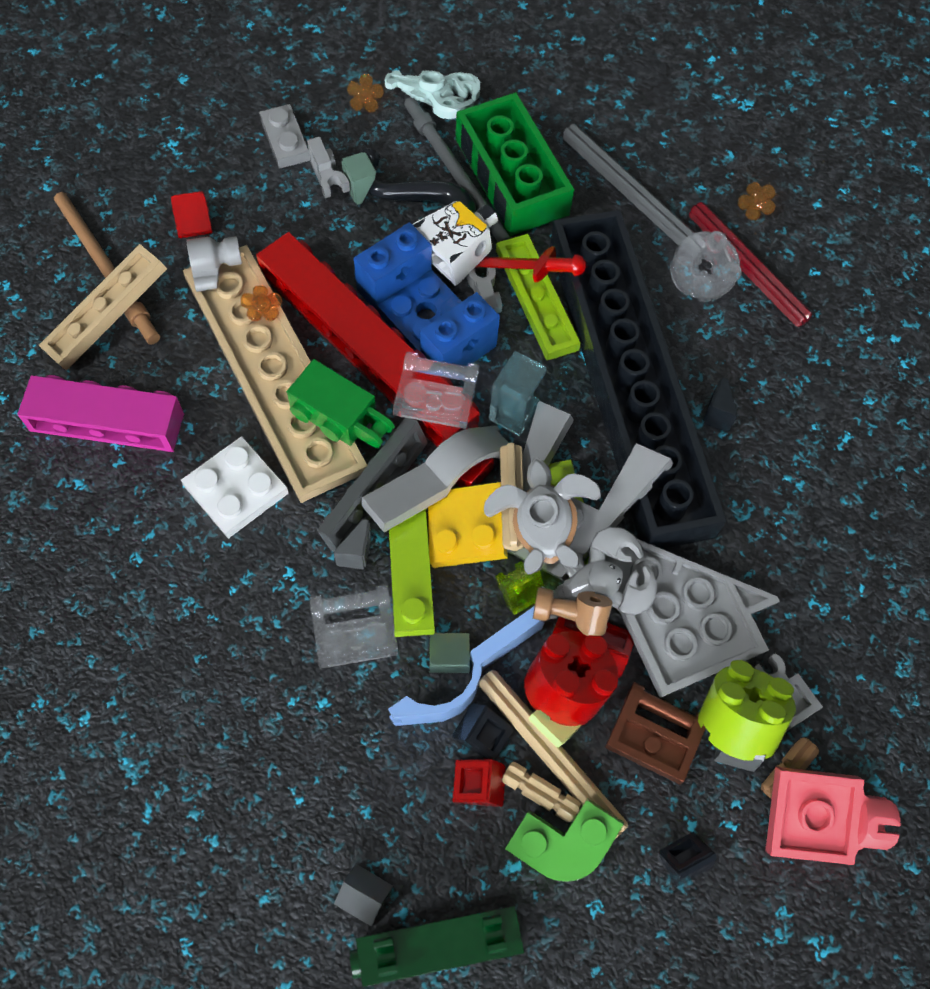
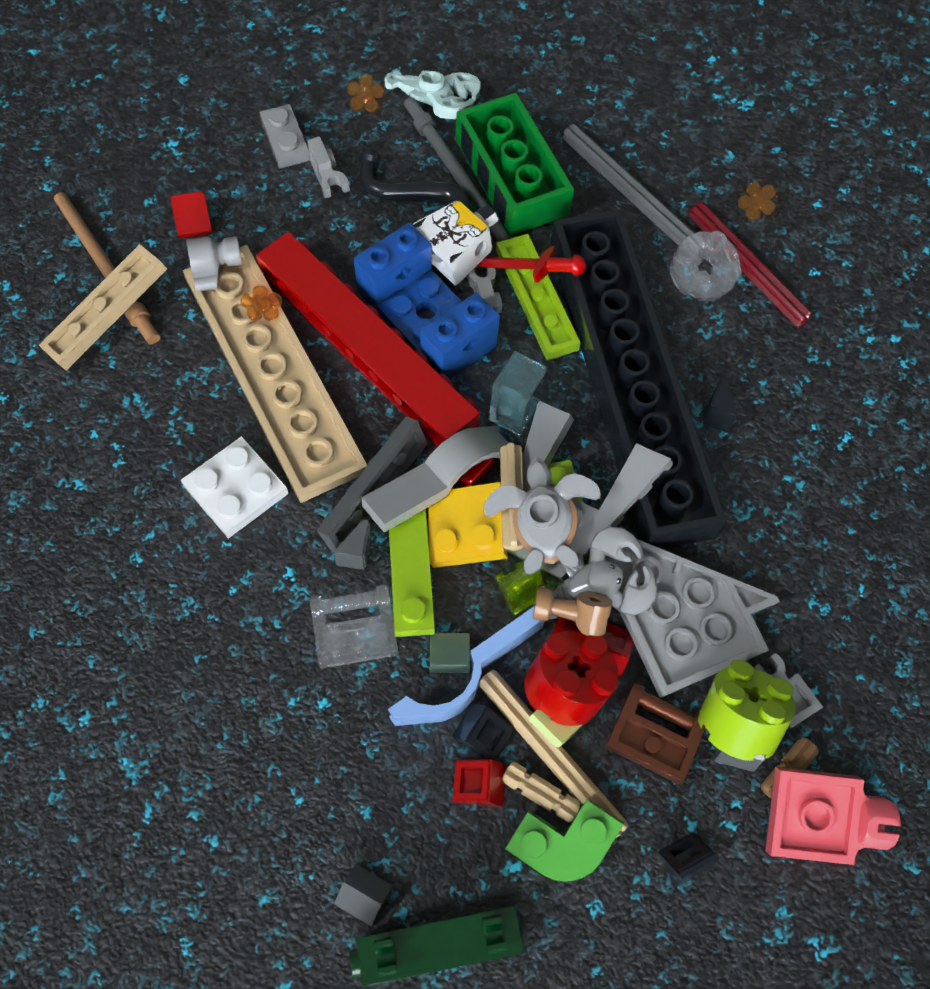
(101, 413): dark pink brick -> none
(337, 406): green brick -> none
(359, 174): sand green slope -> none
(432, 400): clear plate -> none

